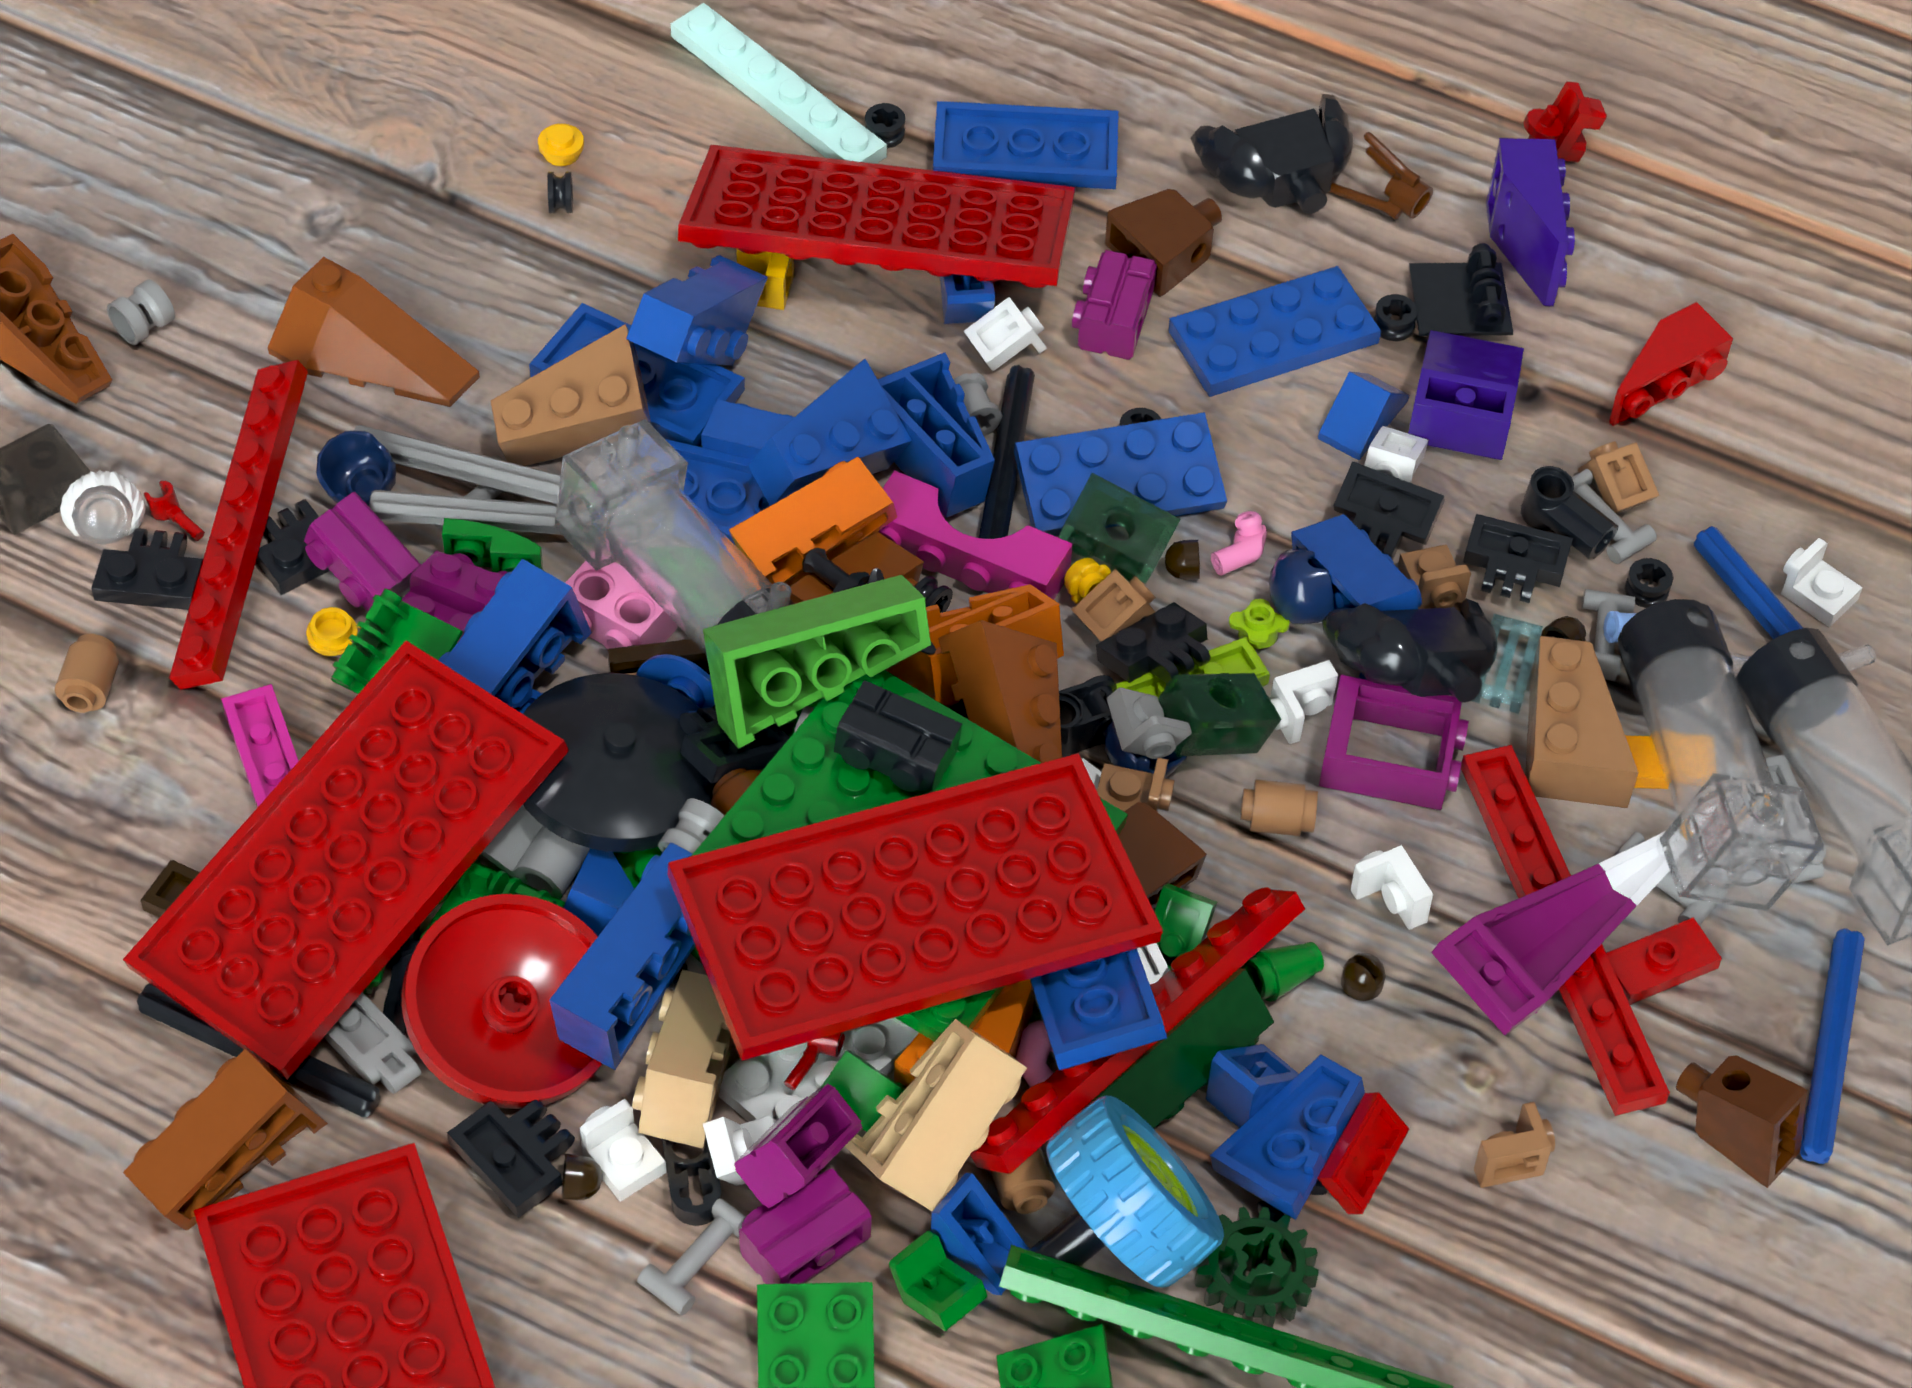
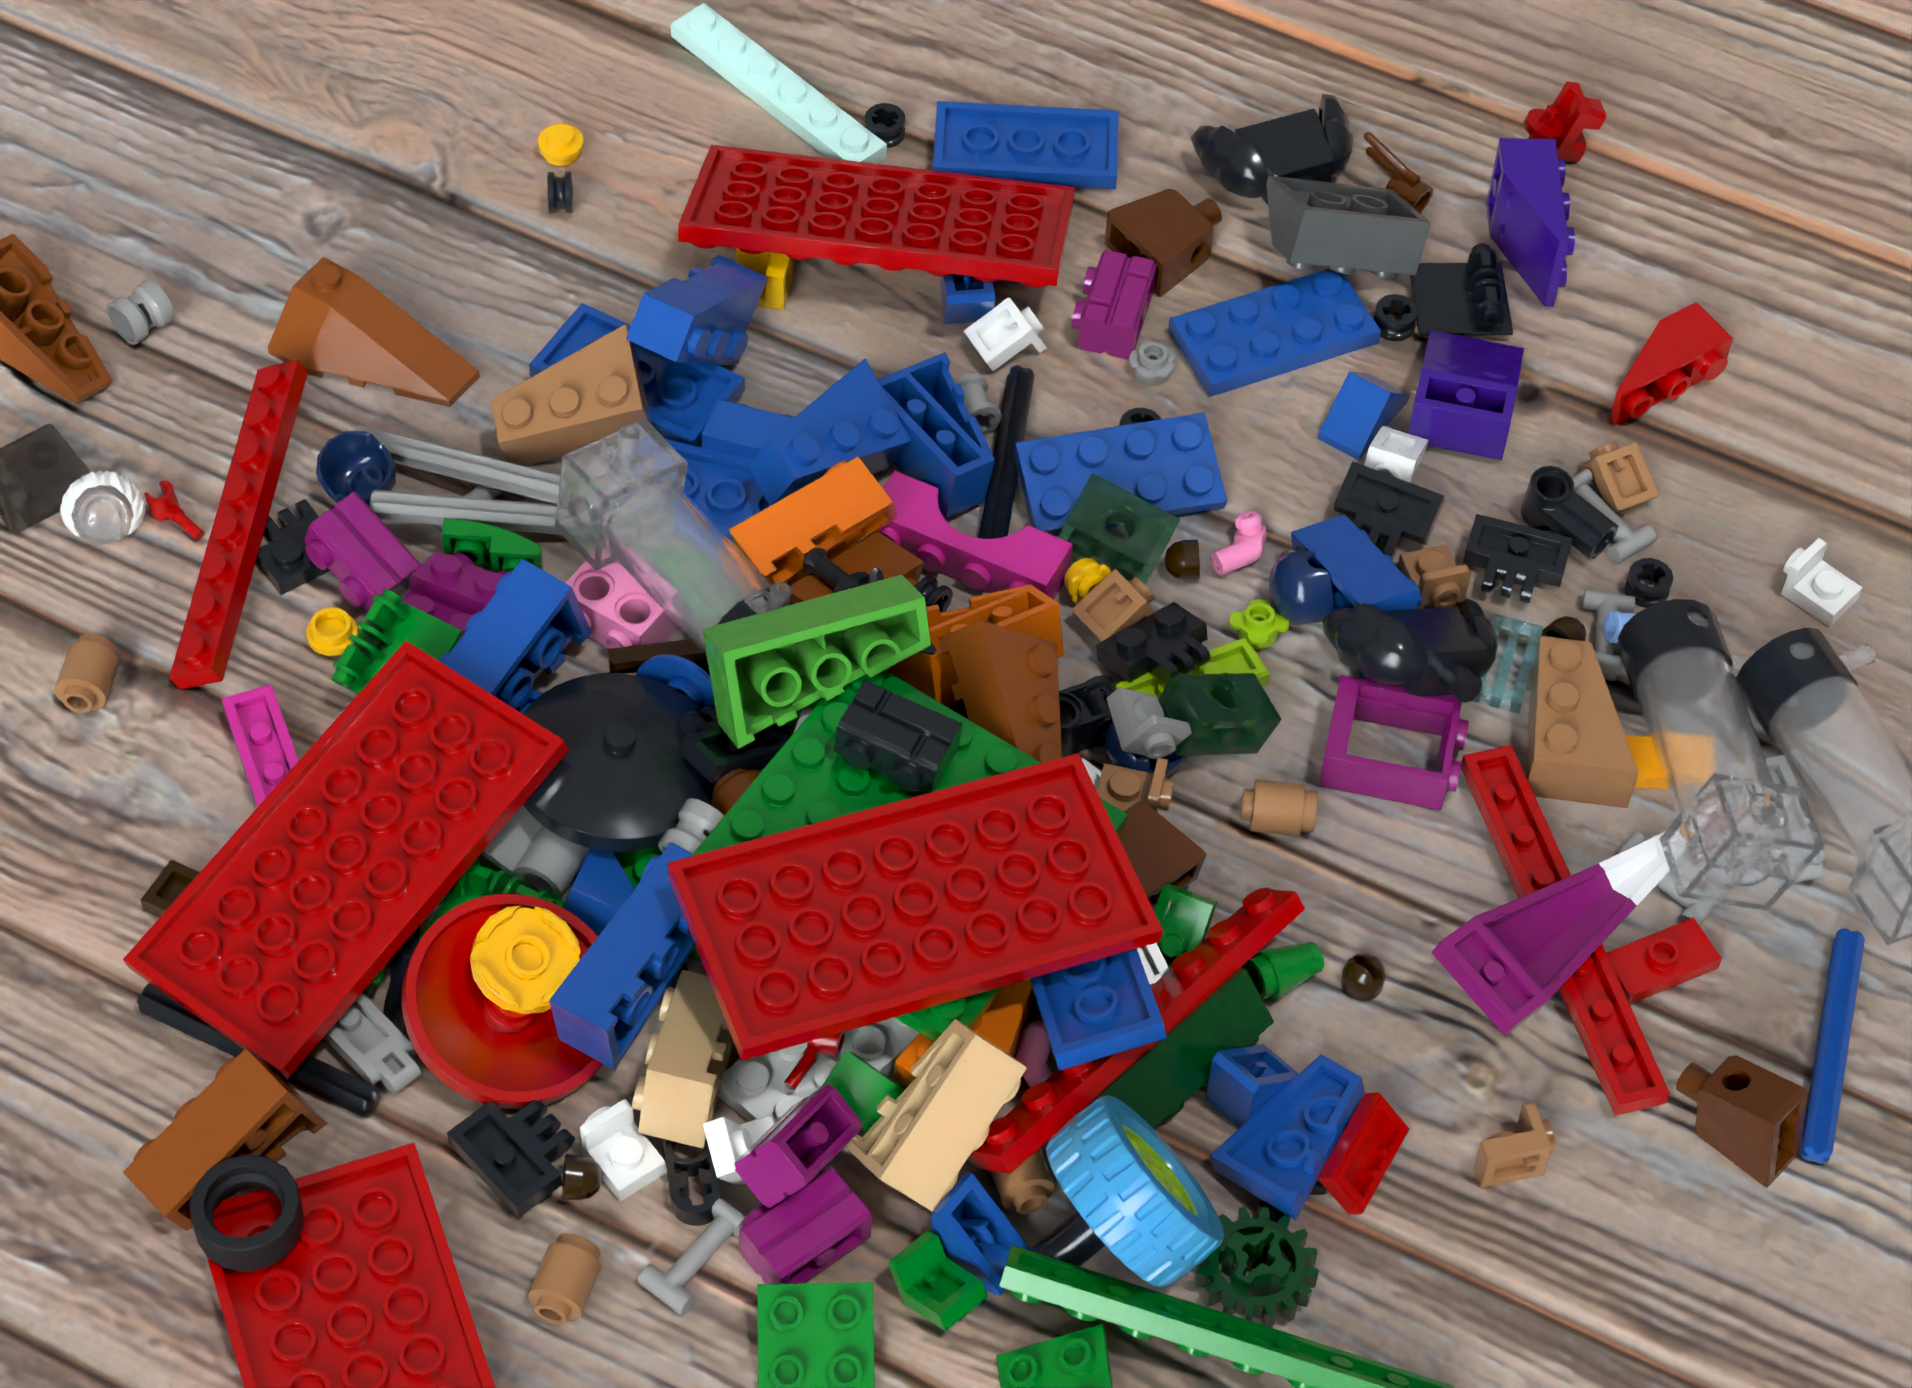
(148, 573): black hinge -> none
(237, 1175): none -> black tyre
(523, 958): none -> yellow tile
(565, 1279): none -> medium nougat brick
(1152, 363): none -> light grey plate
(1302, 694): white bracket -> none
(1345, 227): none -> dark grey slope
(1399, 882): white bracket -> none
(1745, 583): blue axle -> none

